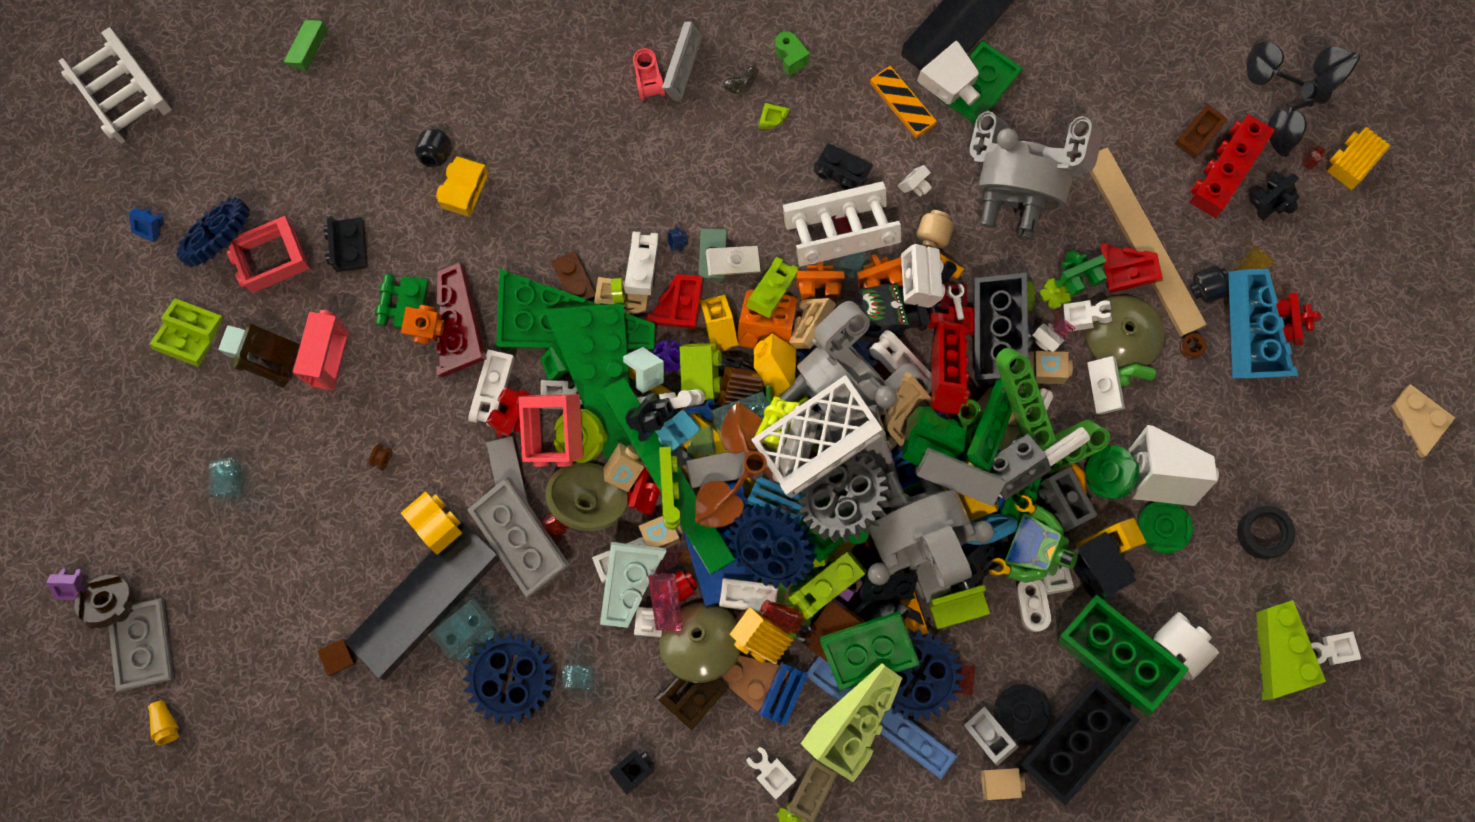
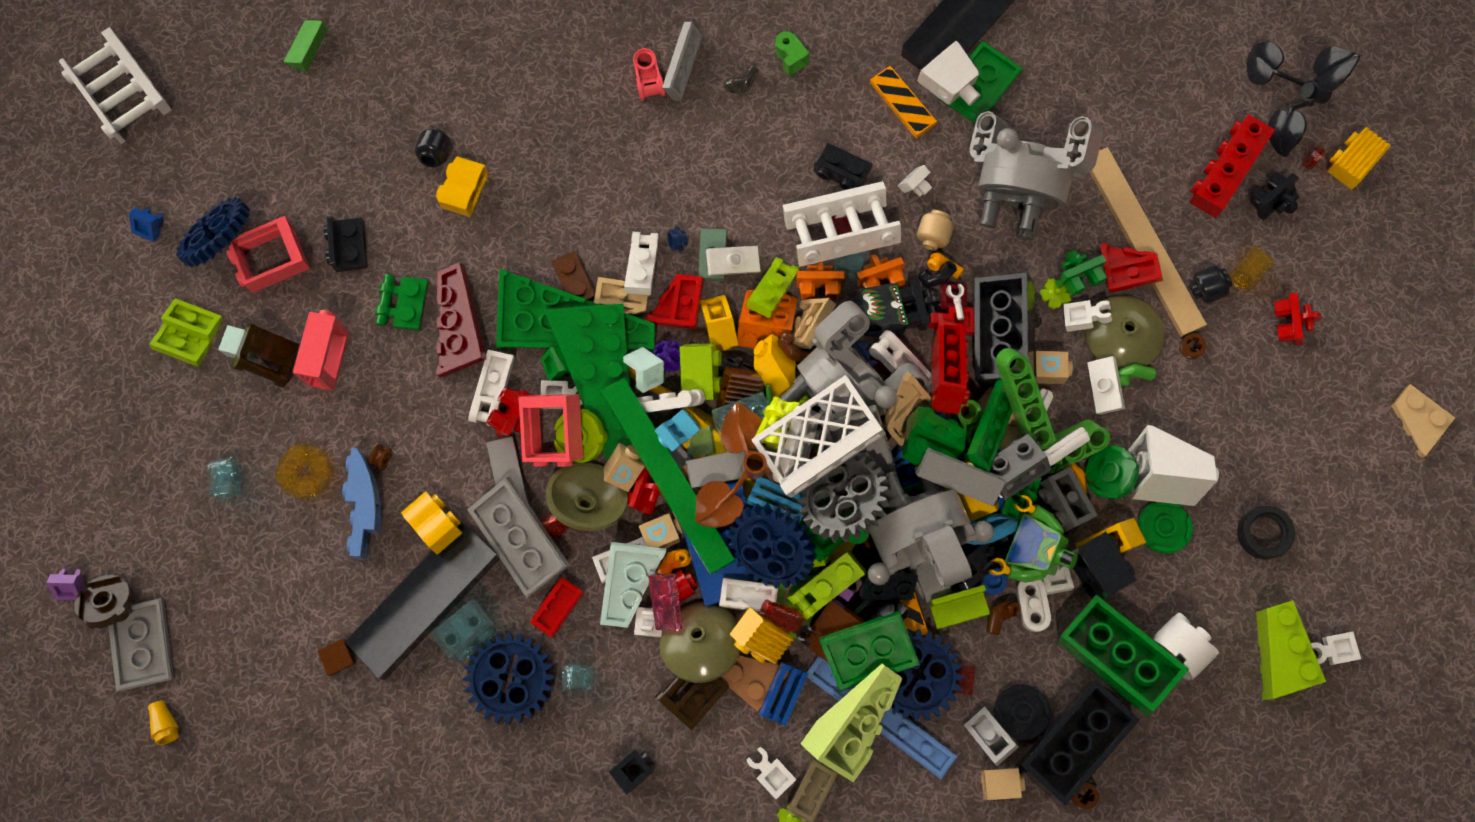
(299, 456): none -> clear yellow plate
(362, 493): none -> medium blue slope
(414, 320): orange brick -> none
(557, 607): none -> red plate
(617, 290): lime tile -> none
(649, 415): black hips -> none
(670, 490): lime plate -> none
(674, 560): none -> light orange arm
(705, 410): blue hand -> none
(772, 116): lime tile -> none
(792, 352): none -> reddish brown arm
(922, 276): white brick -> none
(994, 584): none -> blue tile
(1000, 613): none -> reddish brown arm
(1047, 338): white plate -> none
(1063, 326): clear pink hand -> none
(1087, 804): none -> reddish brown bush
(1201, 131): reddish brown plate -> none
(1256, 328): dark azure wedge -> none

